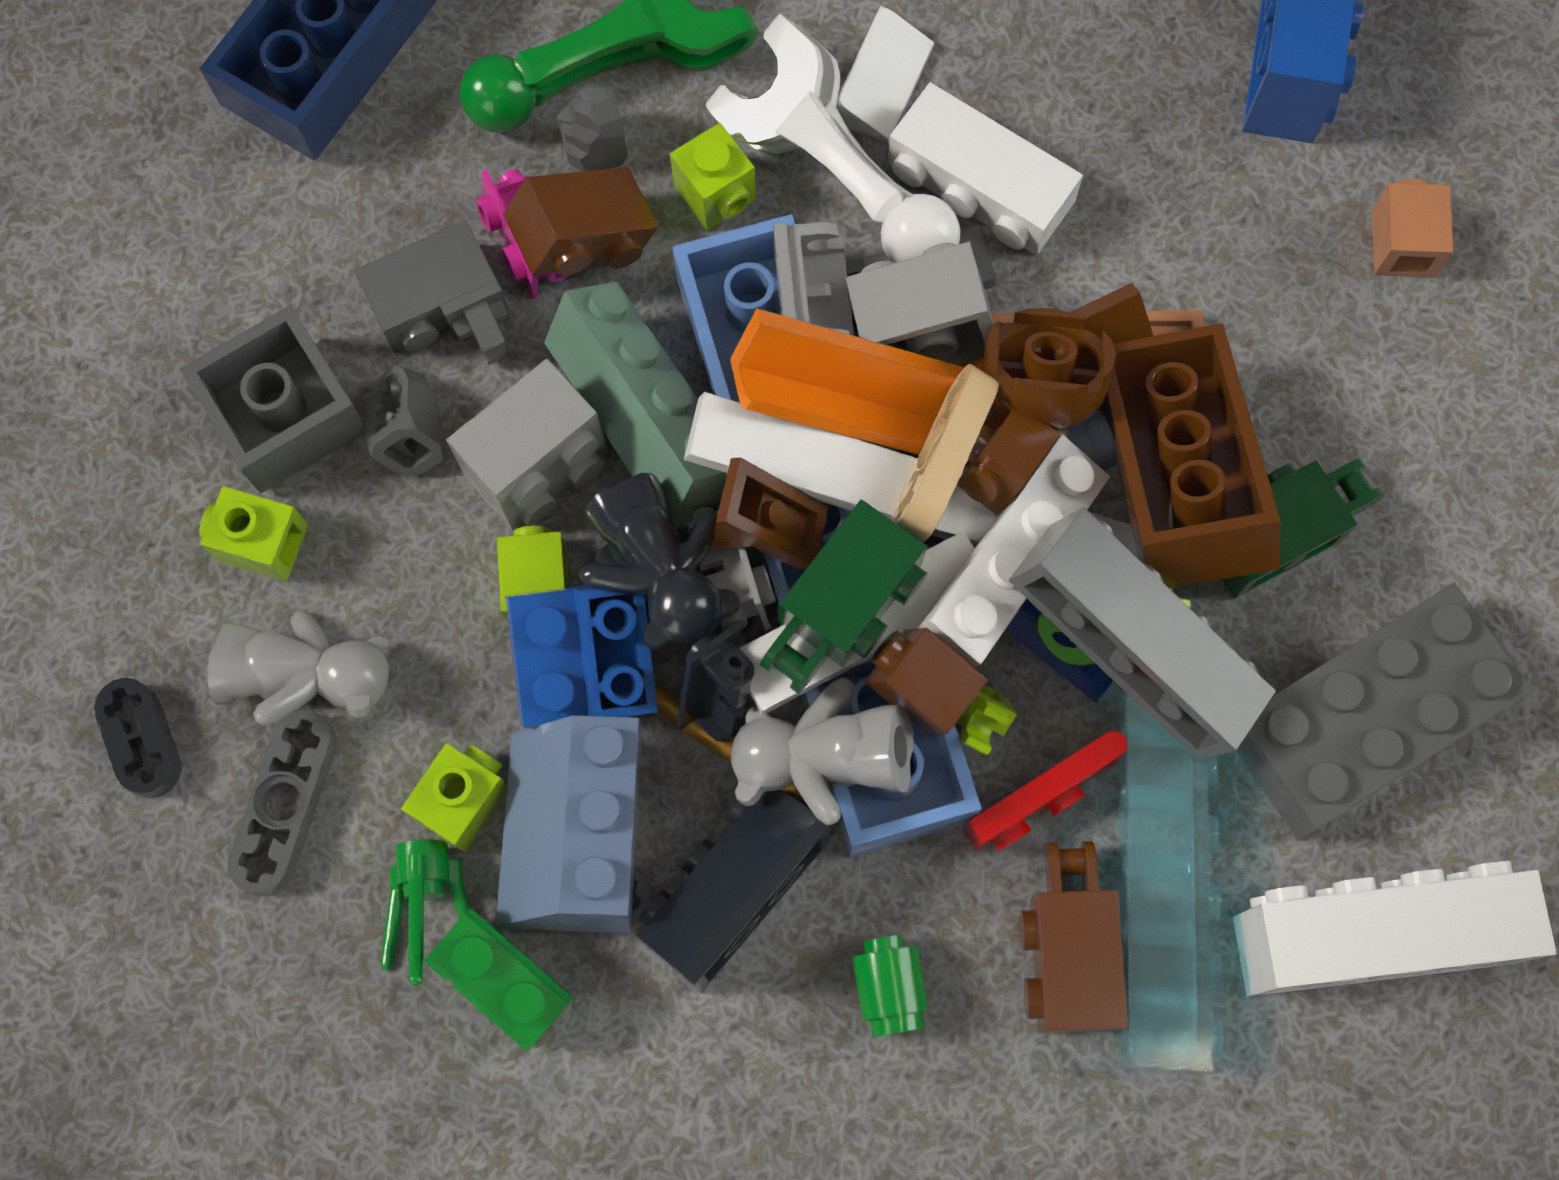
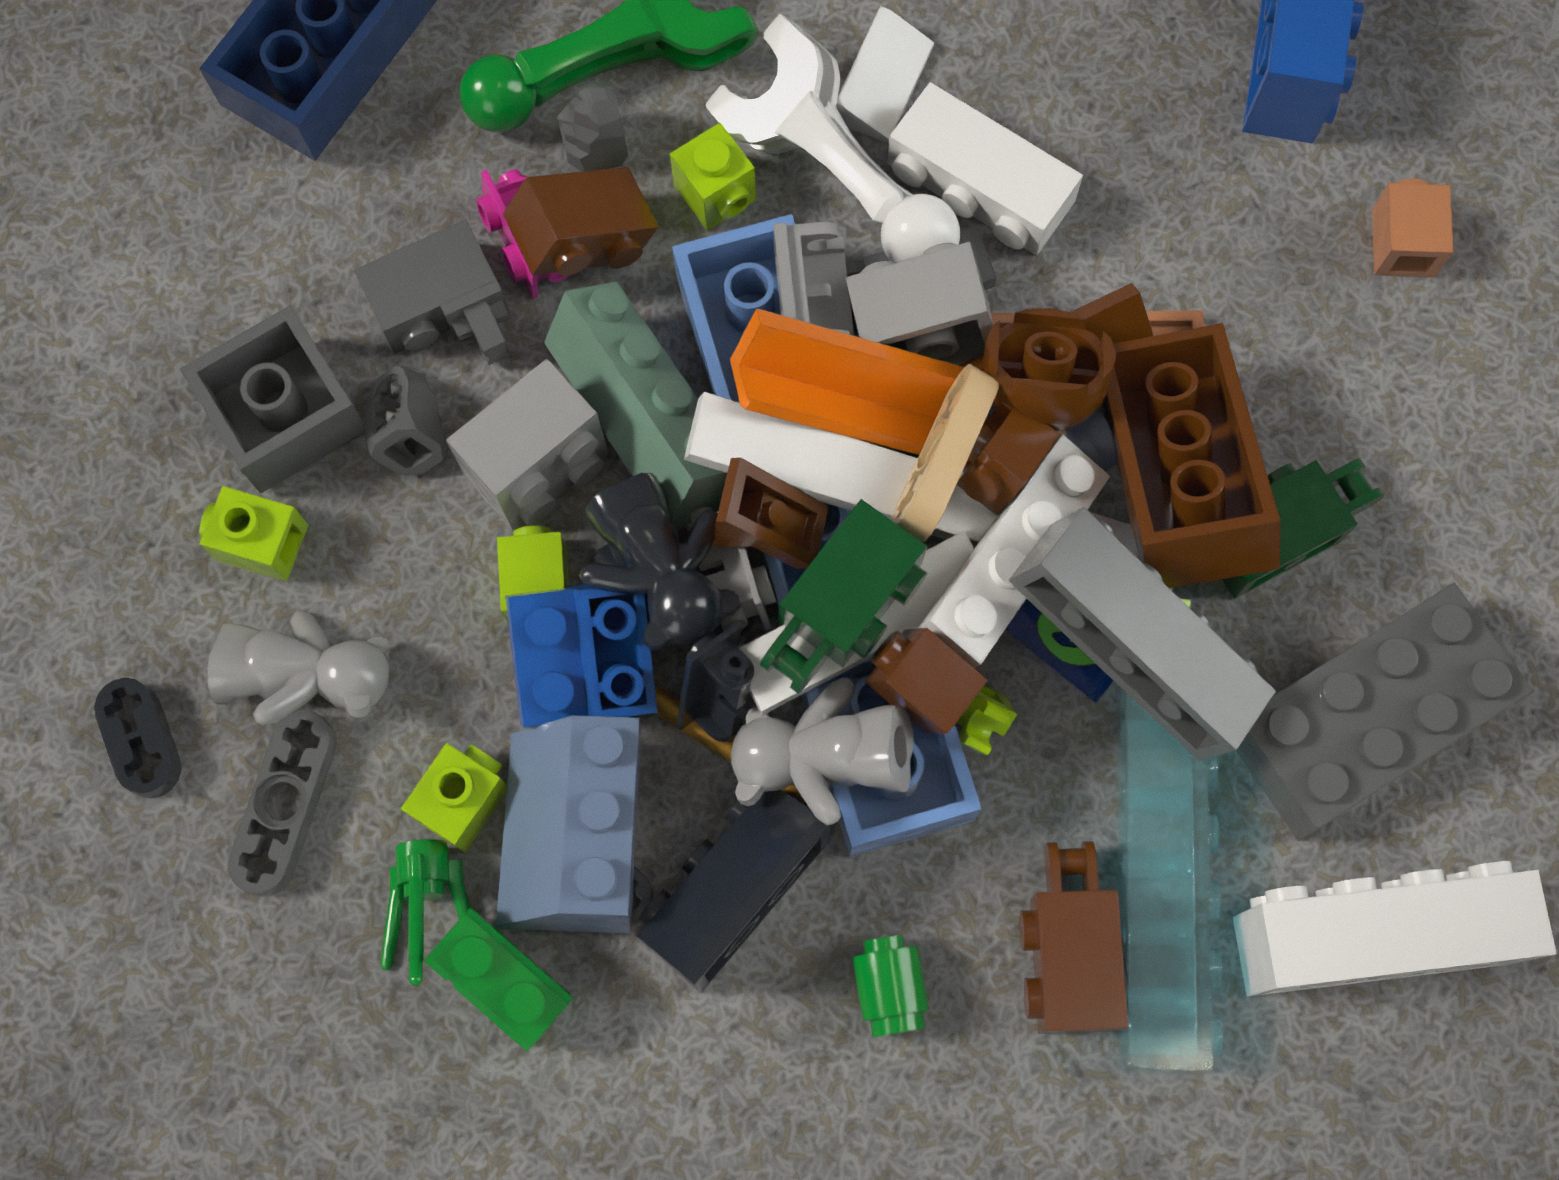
(1054, 789): red hinge -> none

